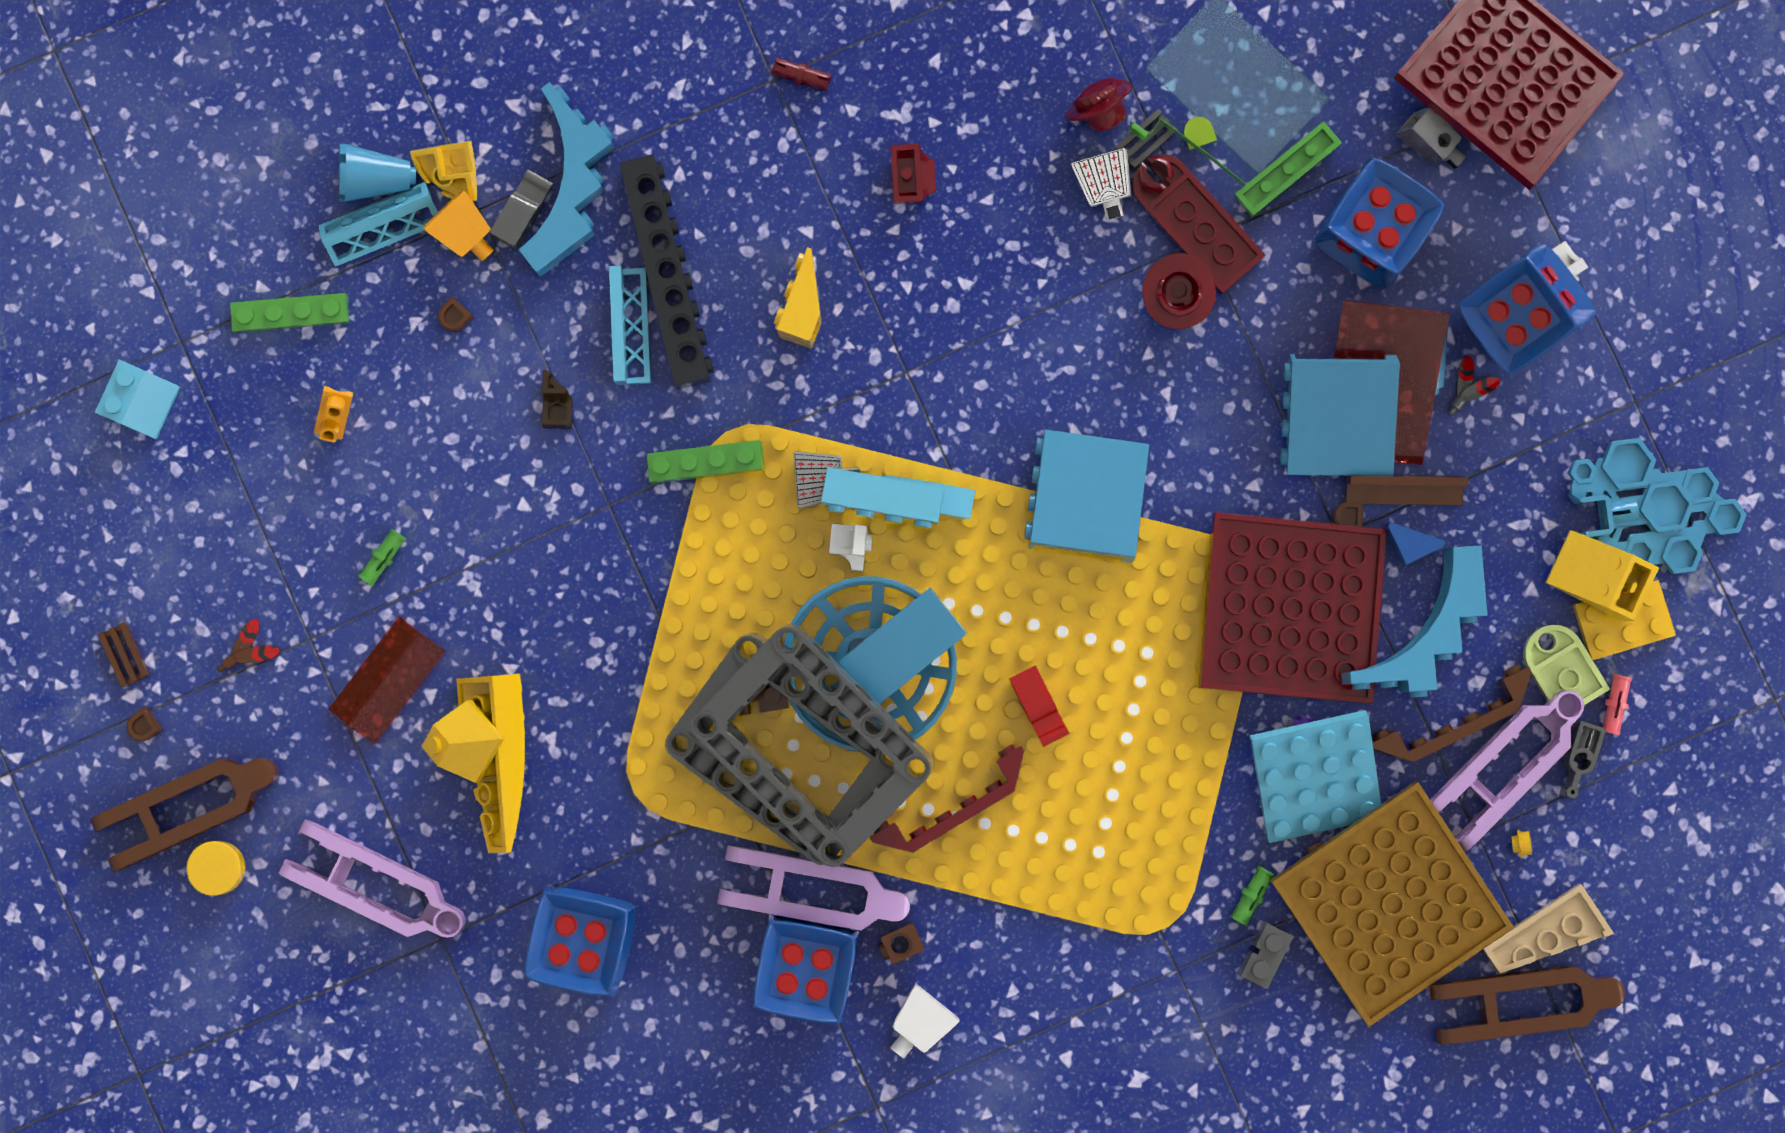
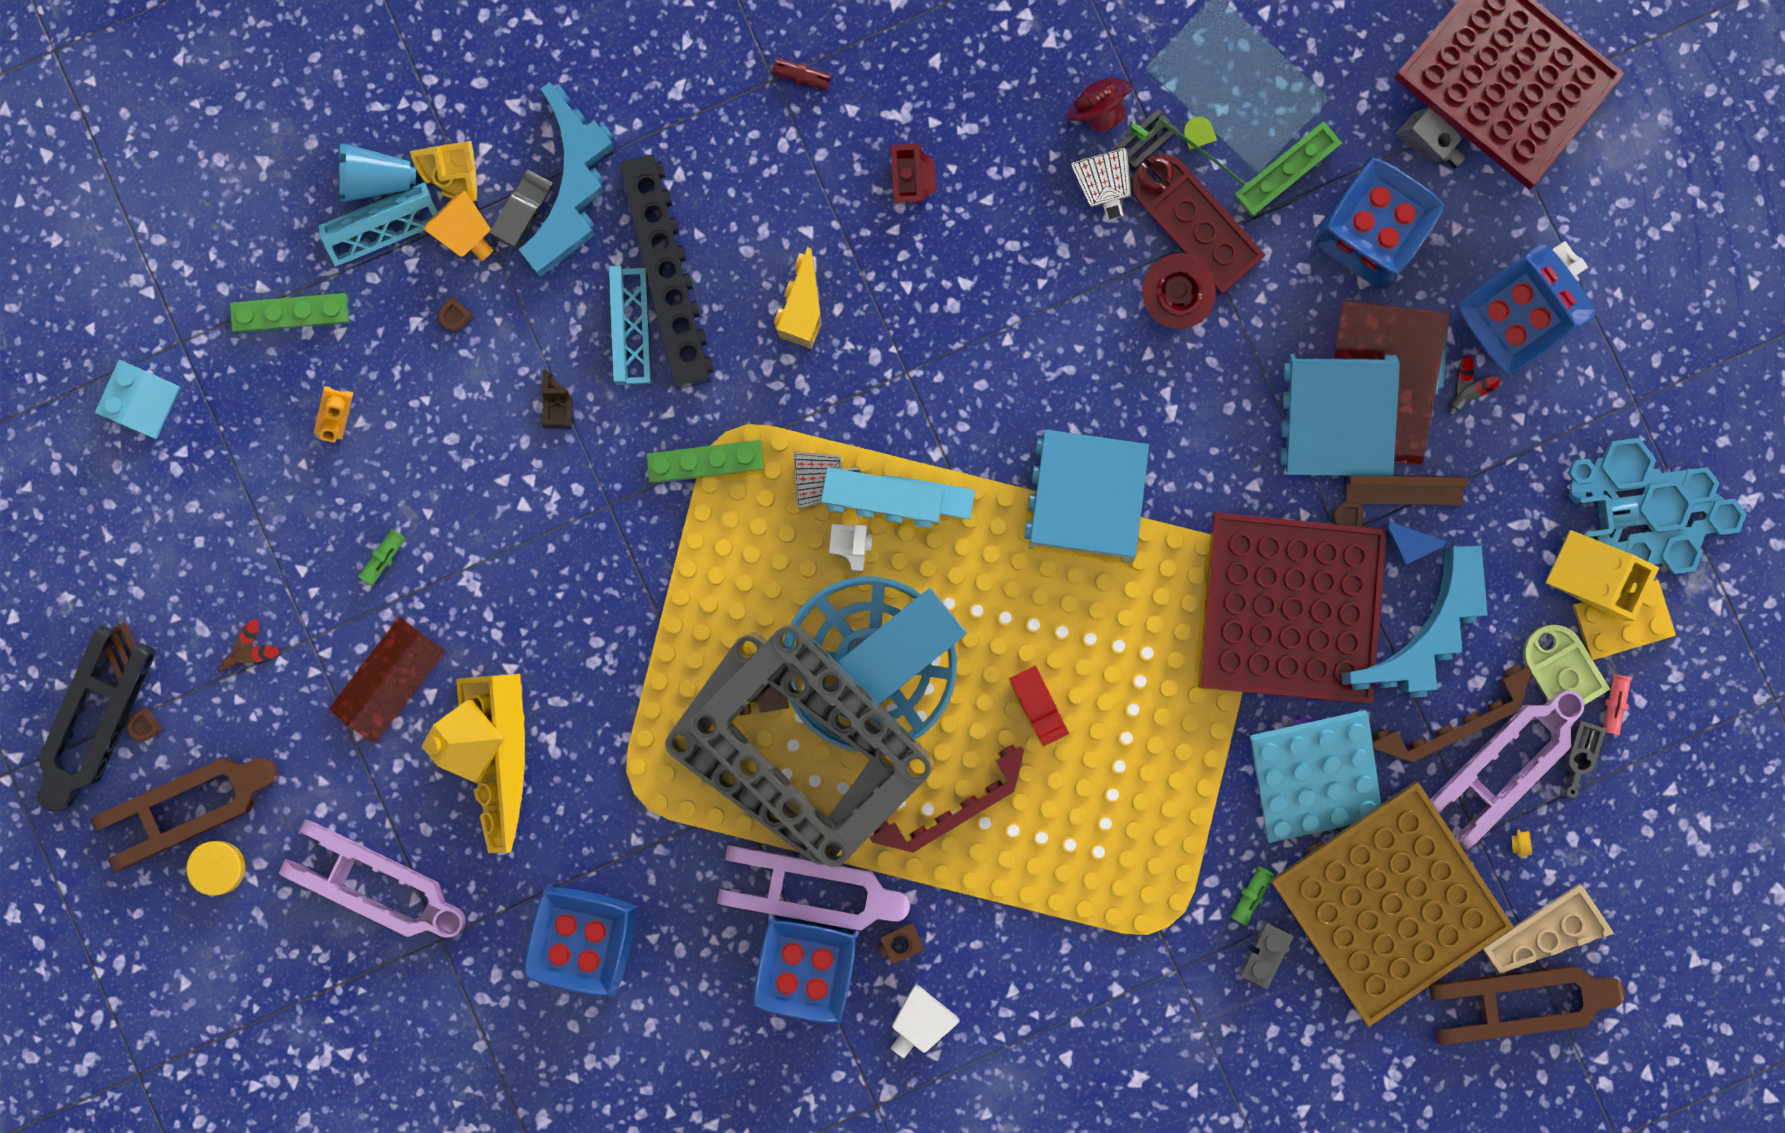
(60, 786): none -> black piece

